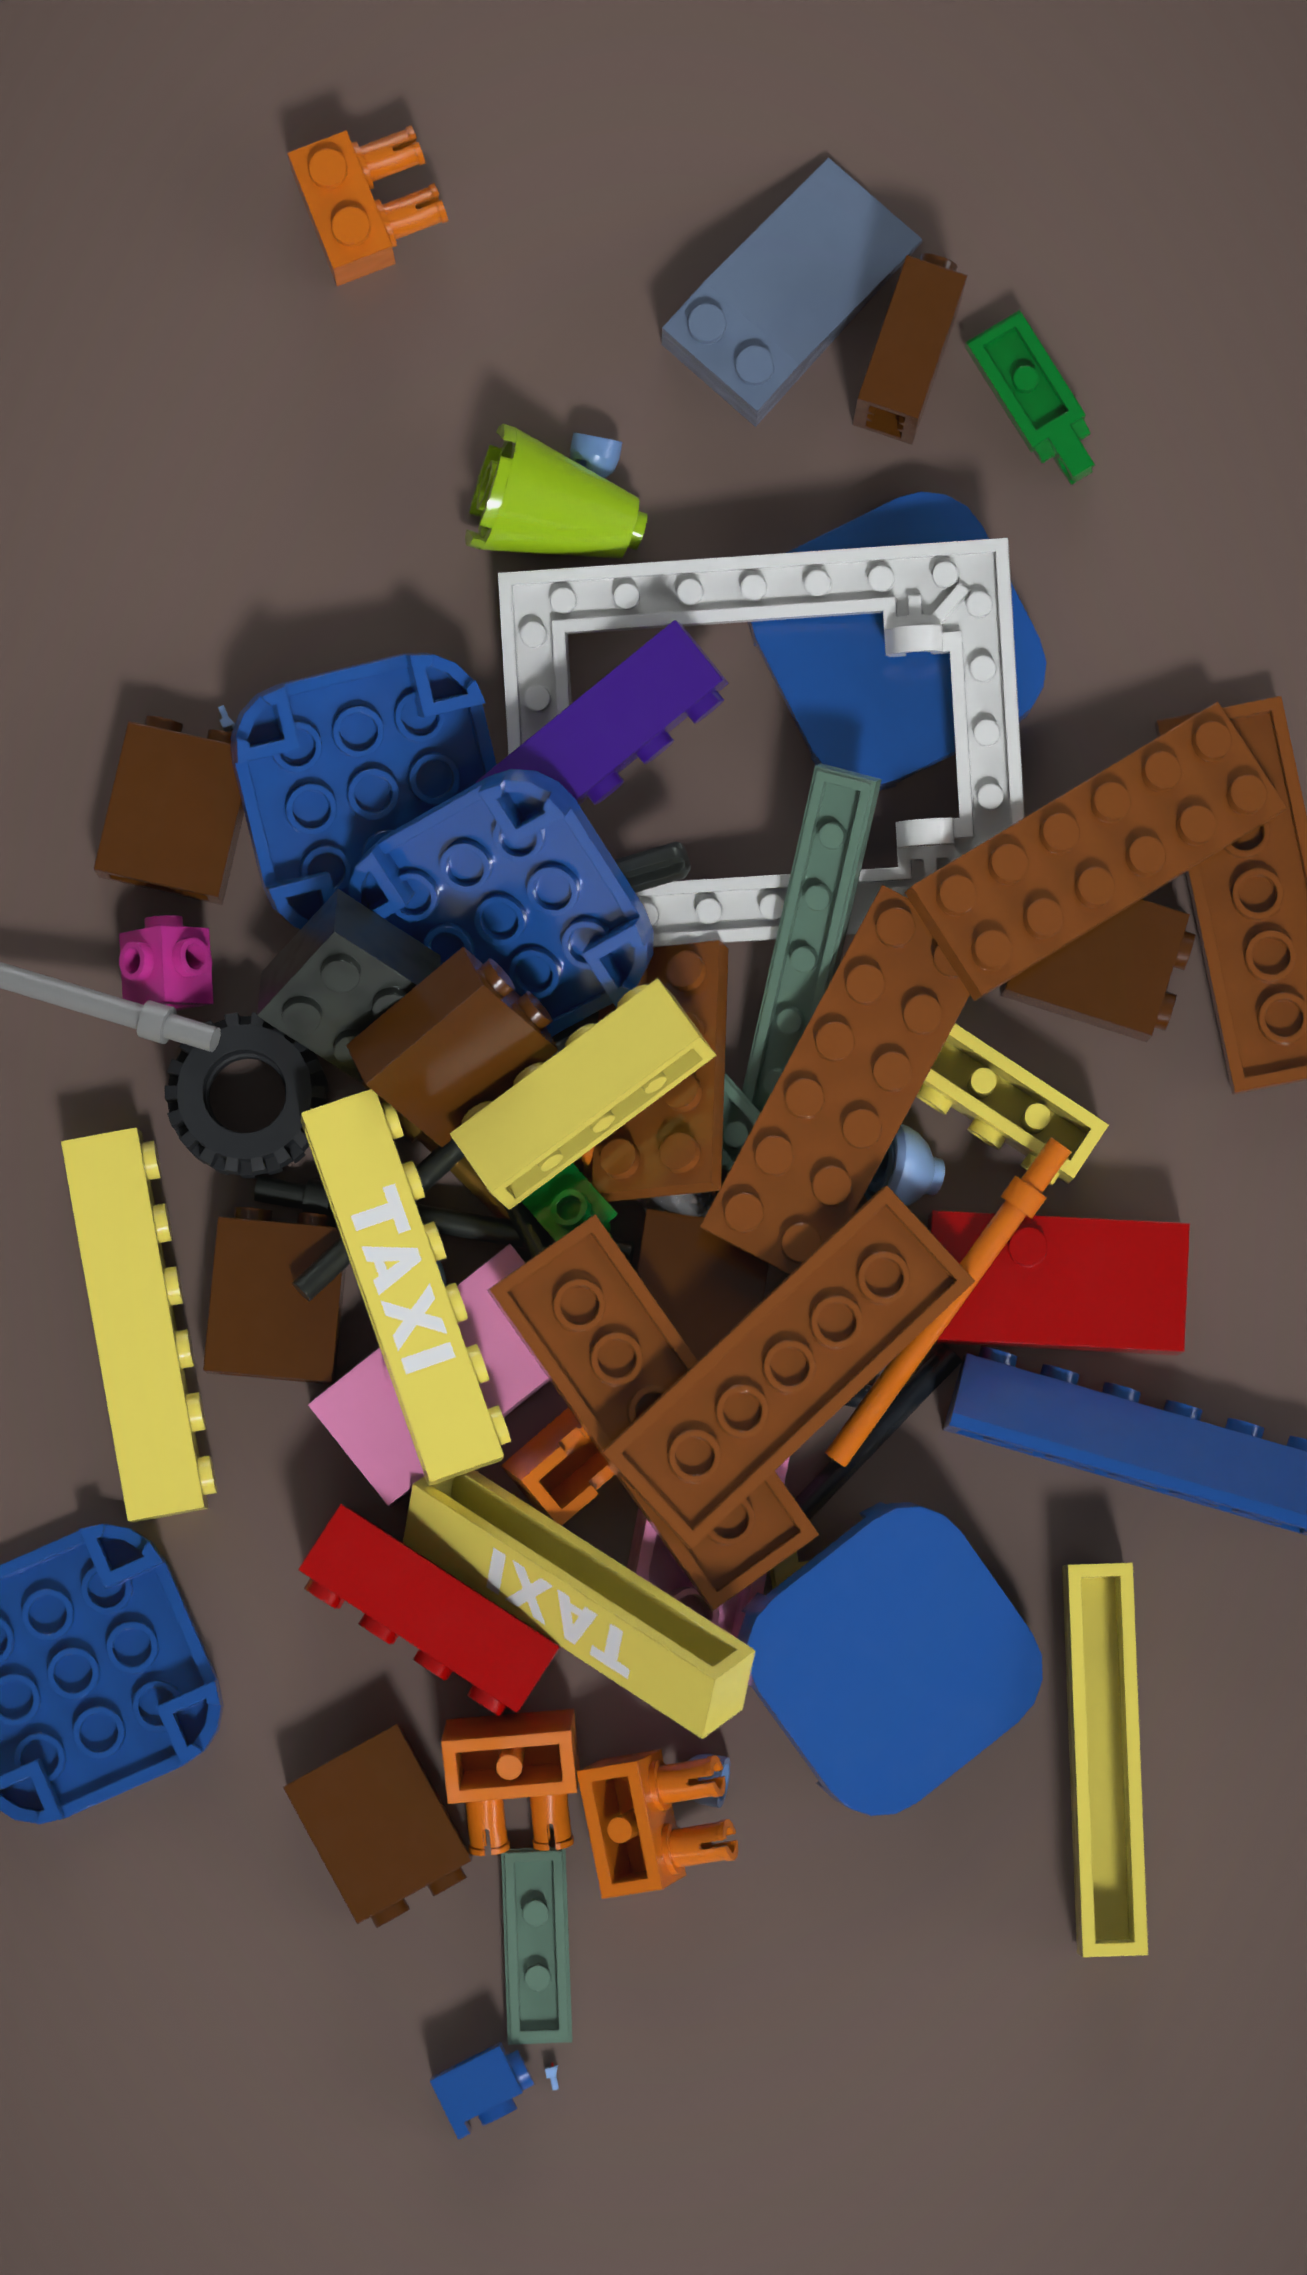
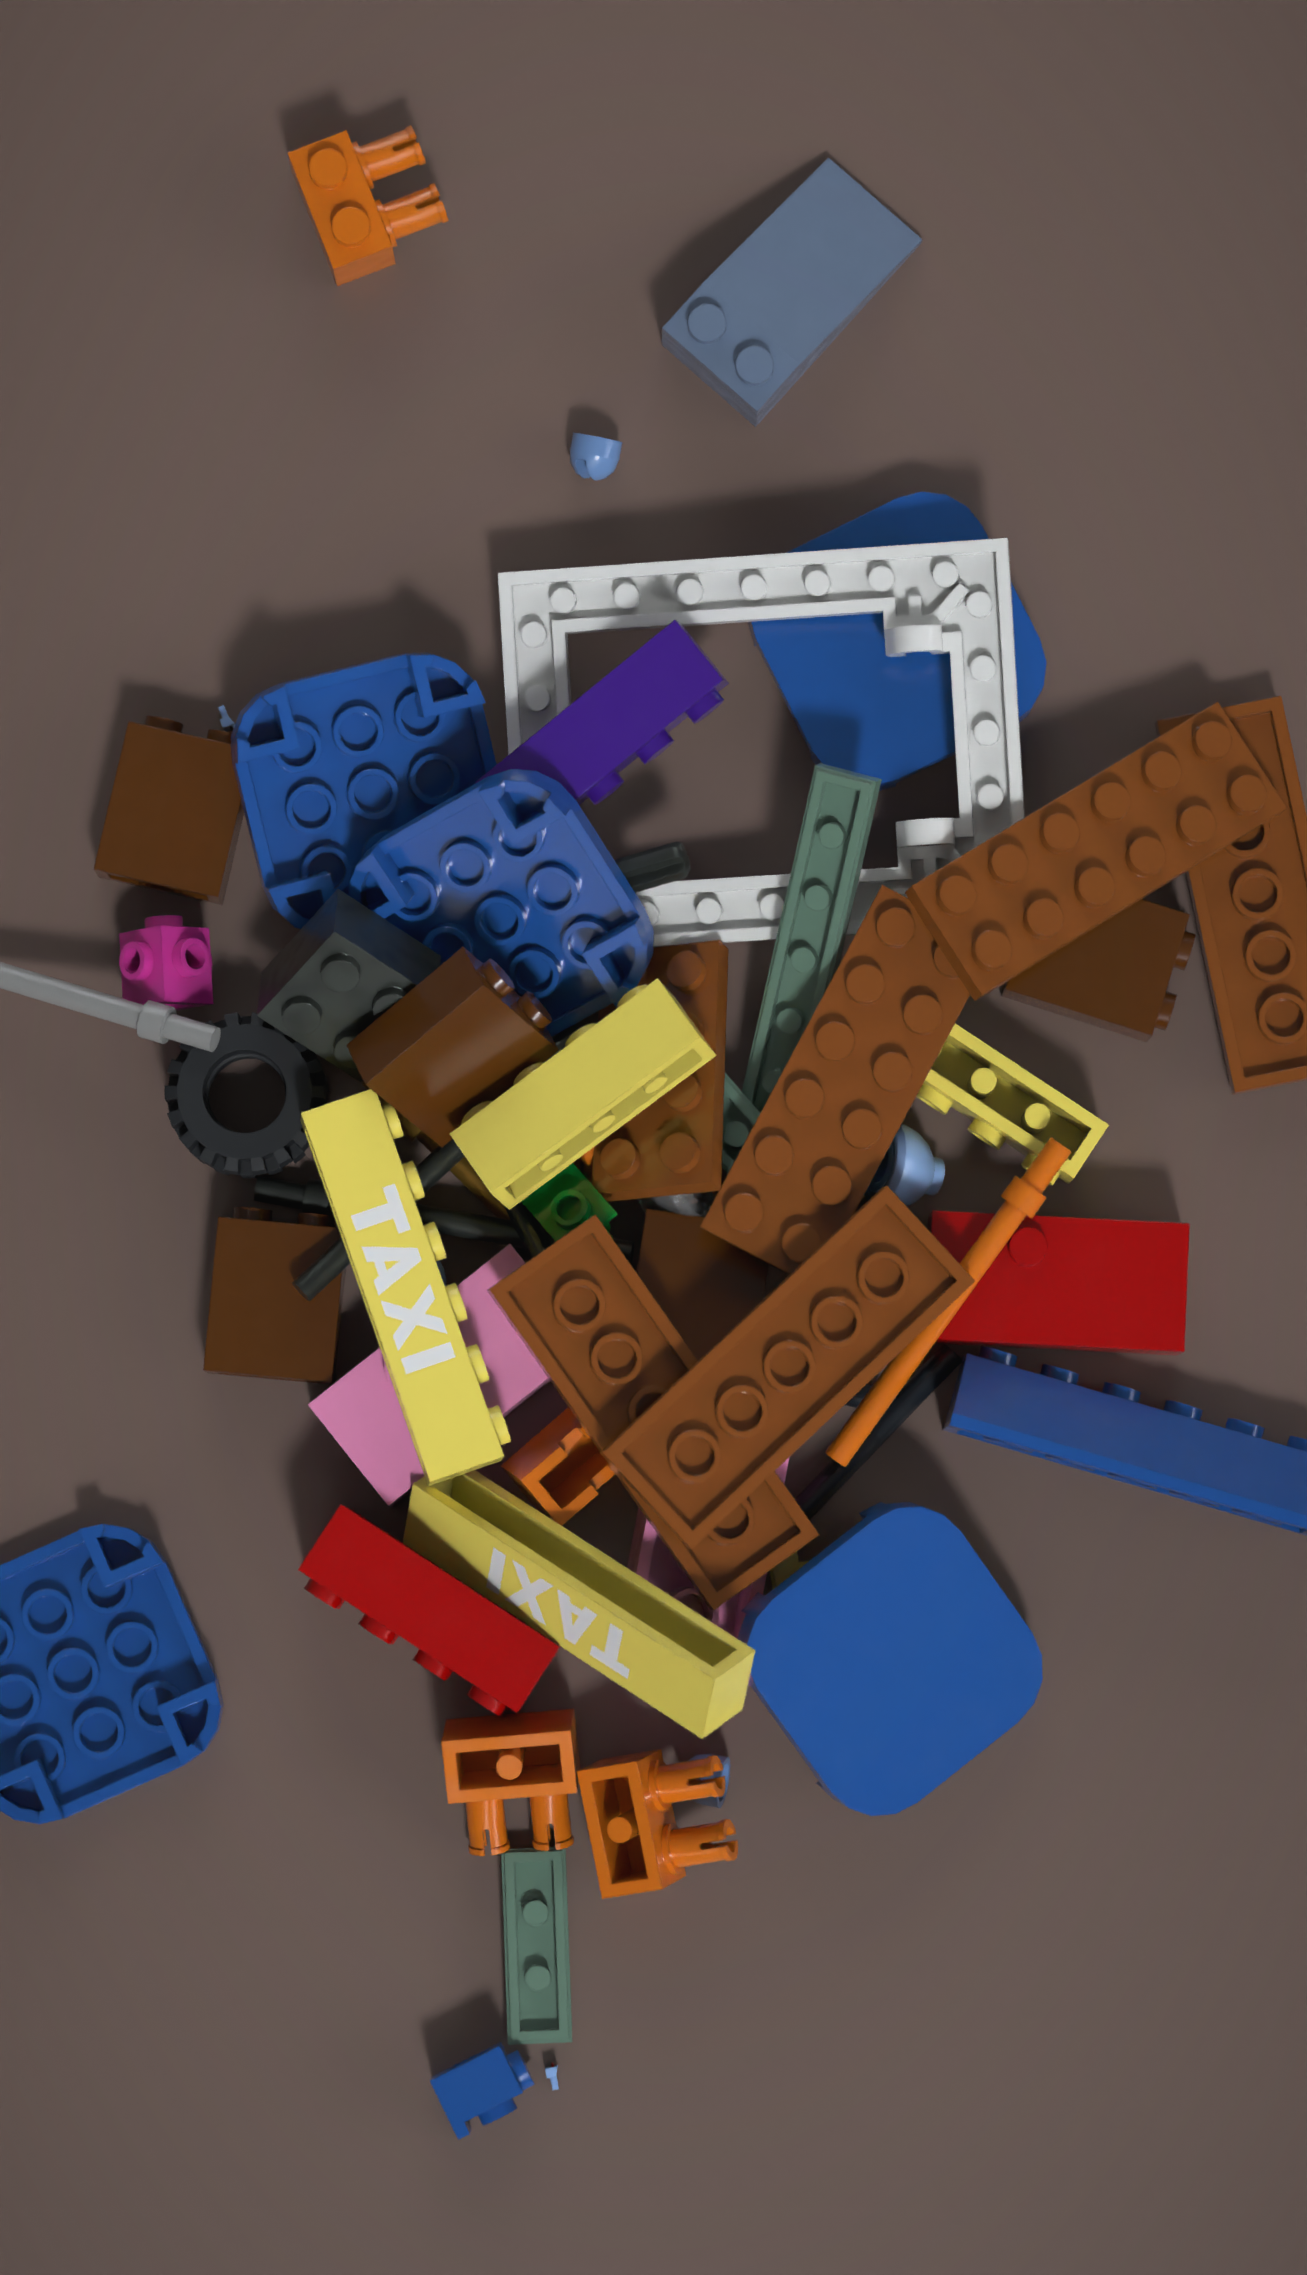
(136, 1324): light yellow brick -> none
(379, 1826): reddish brown brick -> none
(549, 504): lime cone -> none
(910, 347): reddish brown brick -> none
(1033, 394): green hinge -> none
(1105, 1760): light yellow brick -> none

